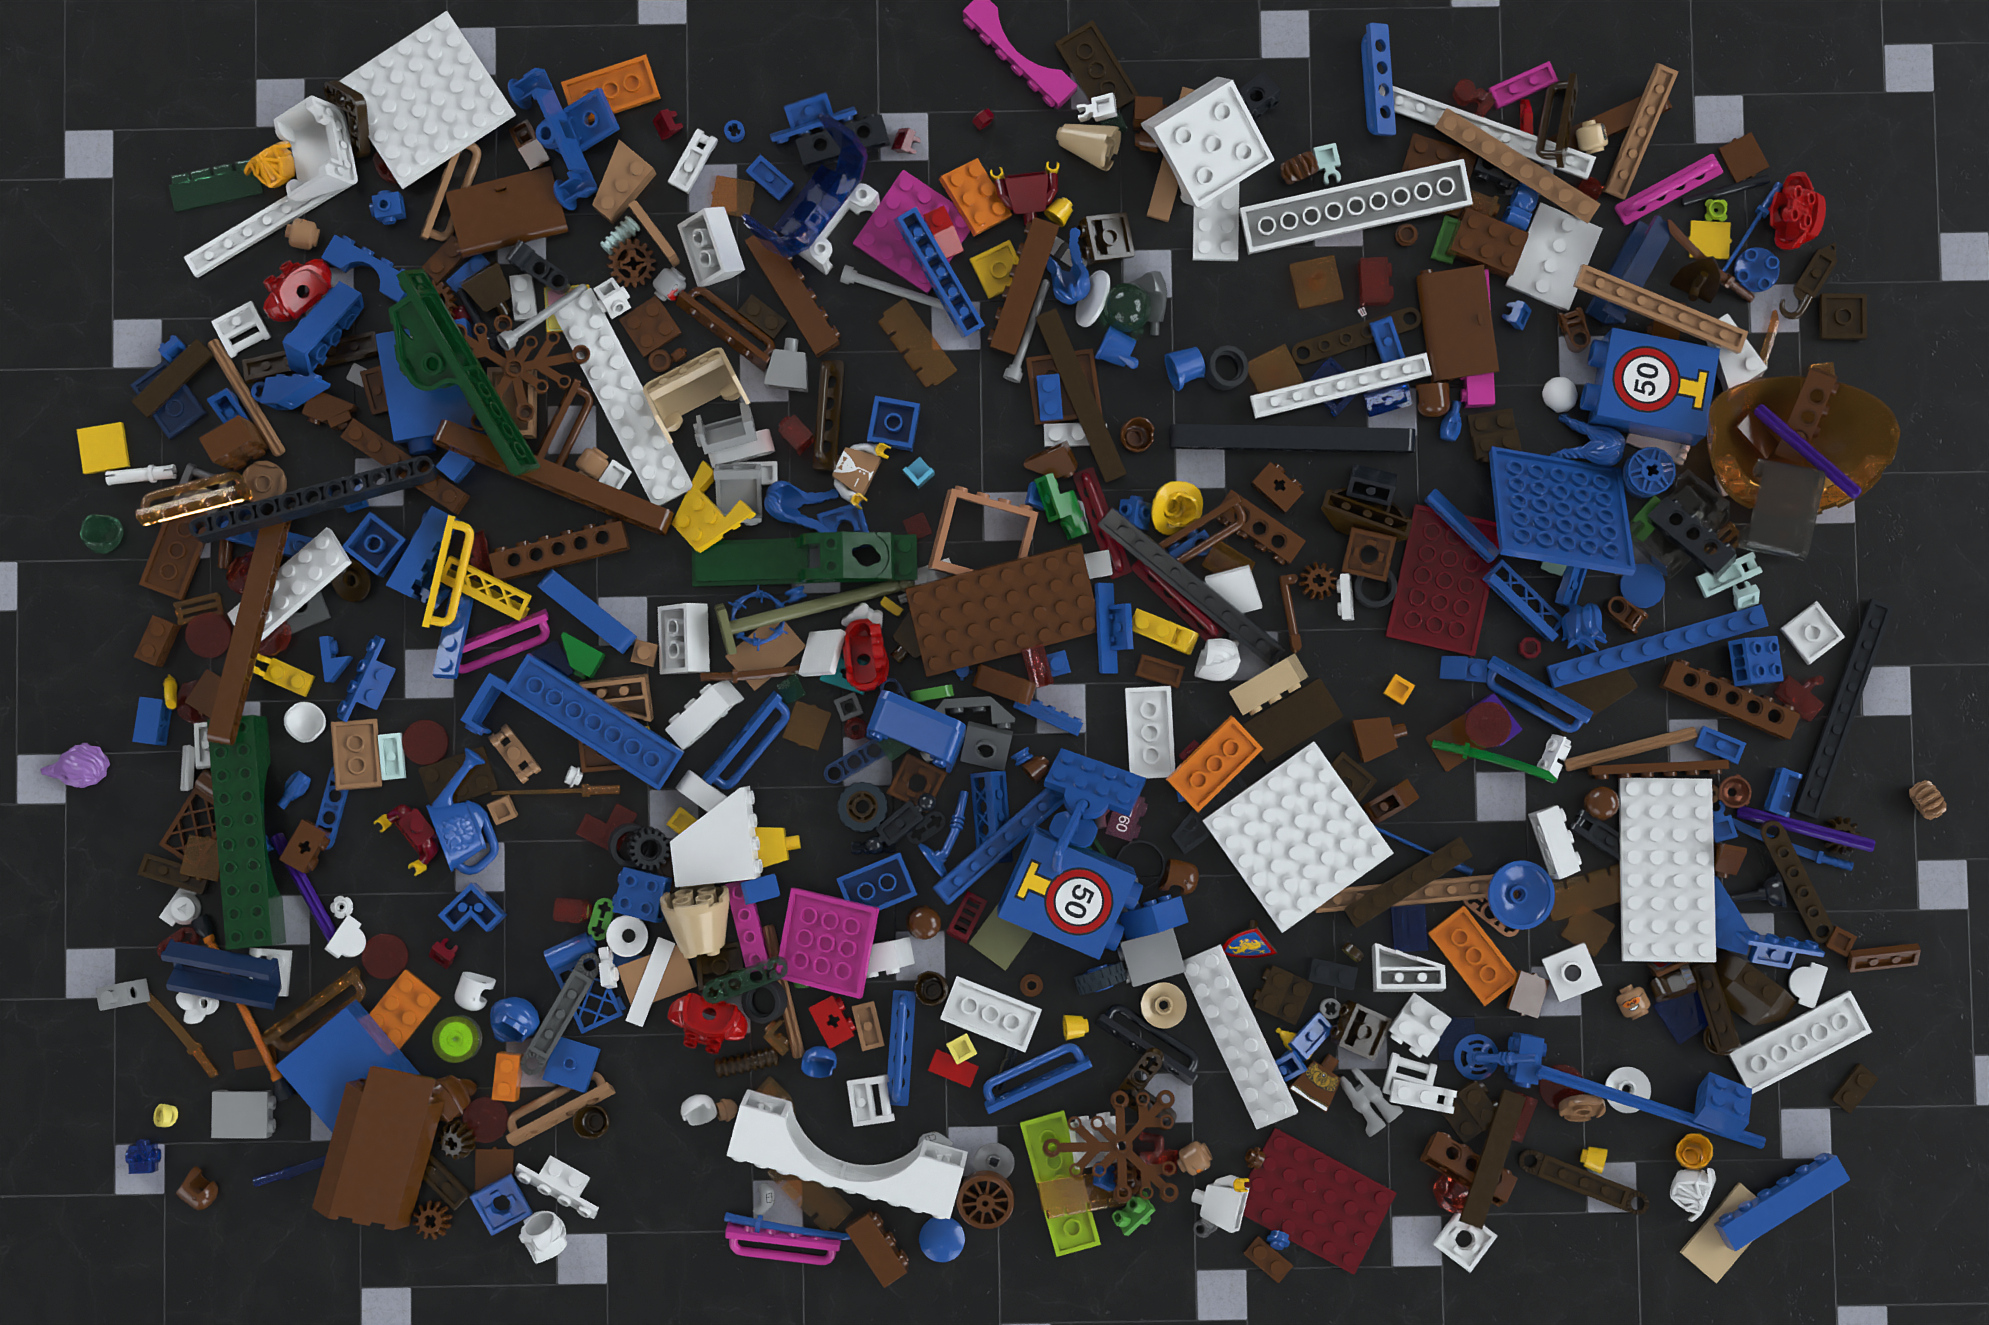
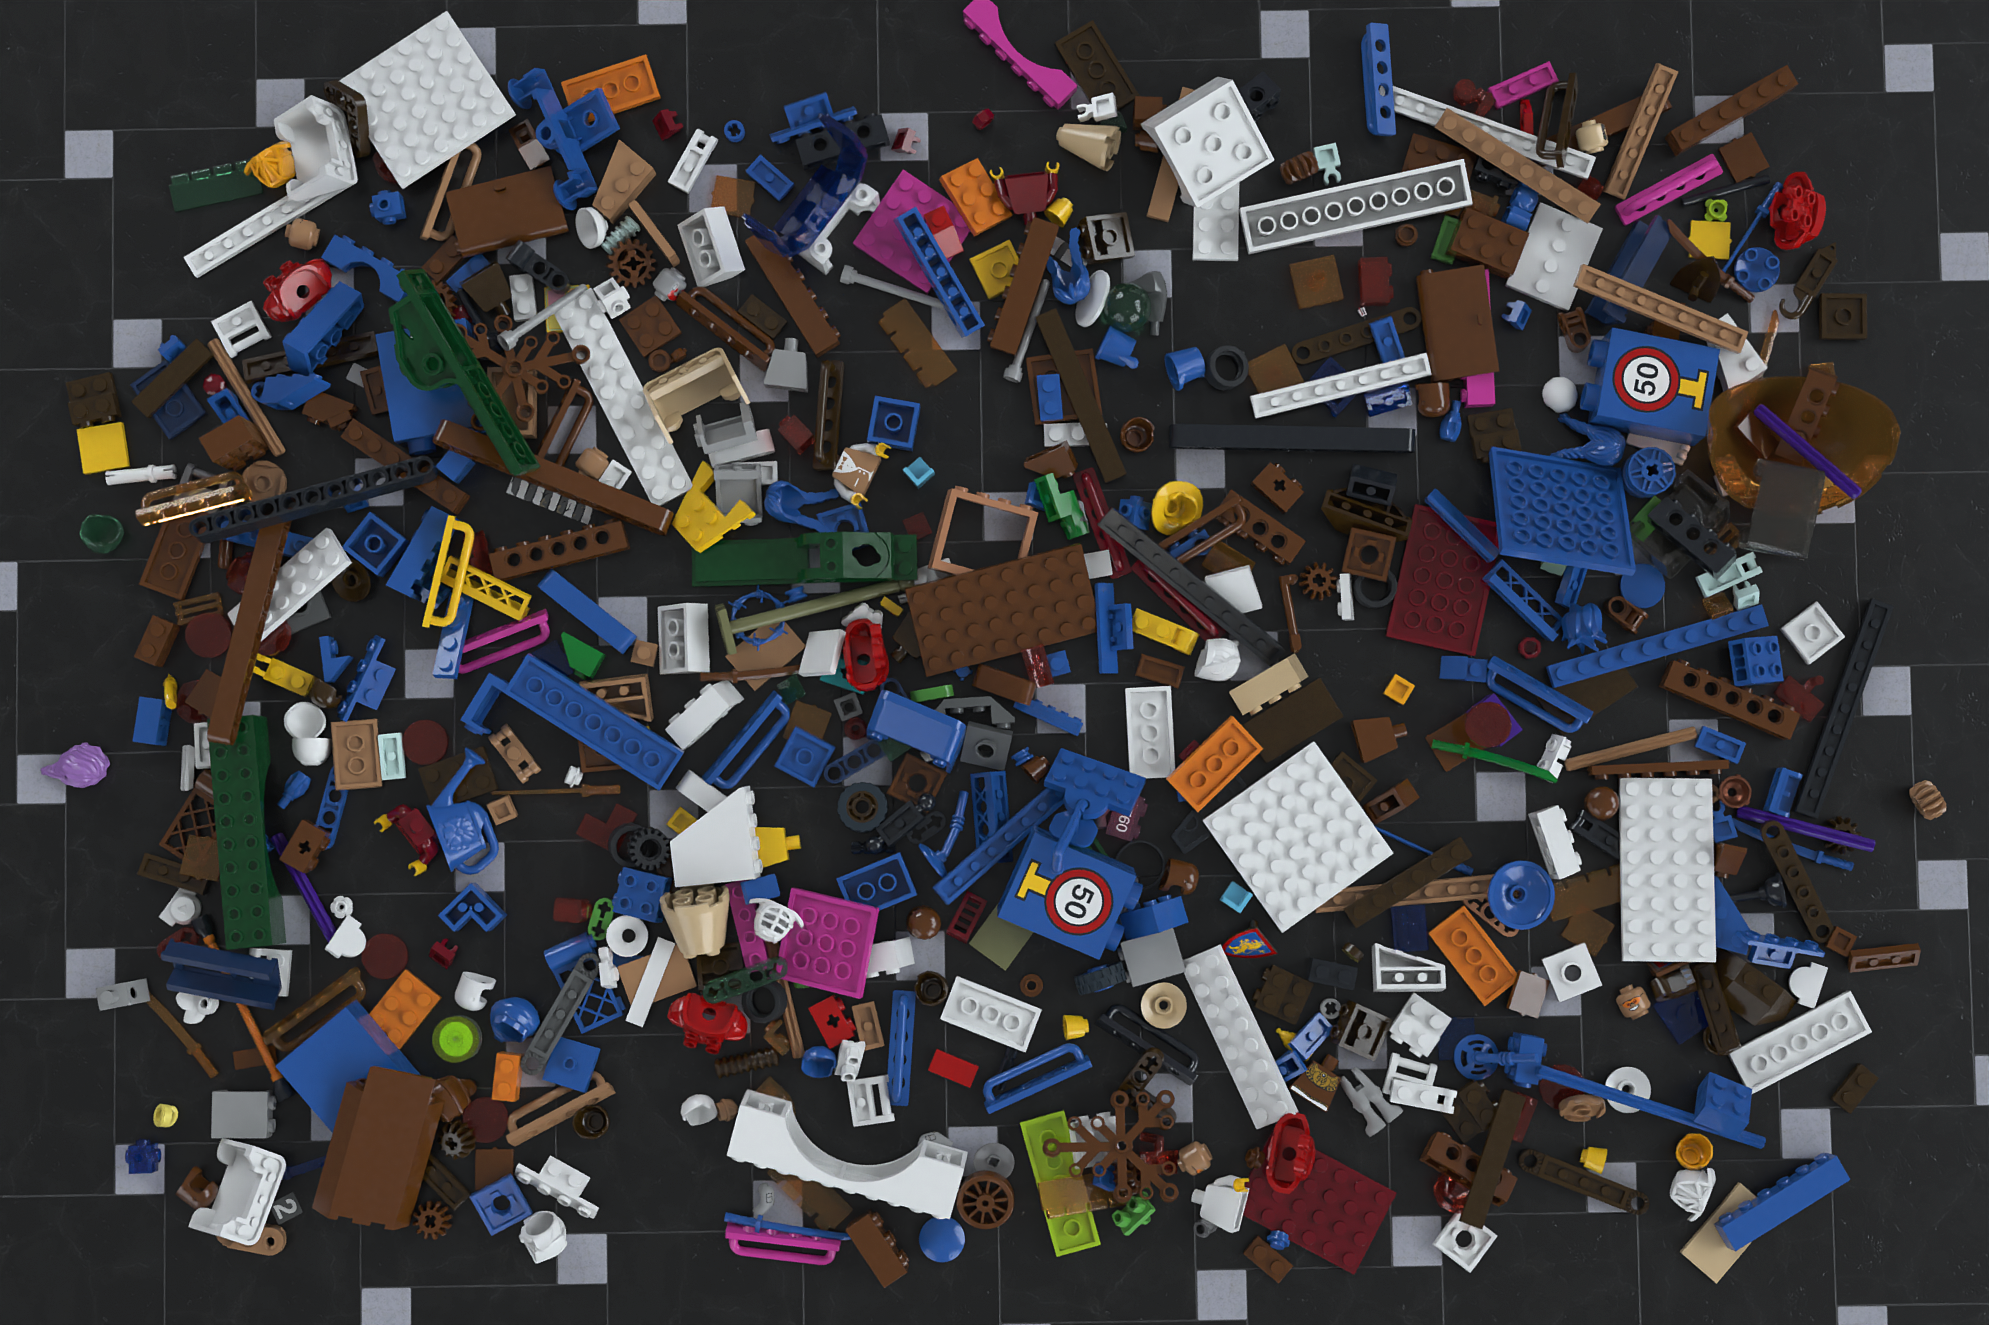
(93, 400): none -> dark brown plate
(214, 383): none -> dark red tile
(244, 1193): none -> white windscreen
(262, 1245): none -> medium nougat piece
(286, 1208): none -> dark grey sticker
(311, 750): none -> white helmet
(323, 694): none -> dark brown hair
(549, 500): none -> sticker
(590, 227): none -> white piece
(773, 920): none -> white piece
(805, 756): none -> blue plate
(849, 1060): none -> white hips
(961, 1048): light yellow tile -> none
(1236, 897): none -> medium azure panel
(1295, 1133): none -> red piece
(1717, 605): none -> clear orange tile
(1731, 110): none -> reddish brown brick

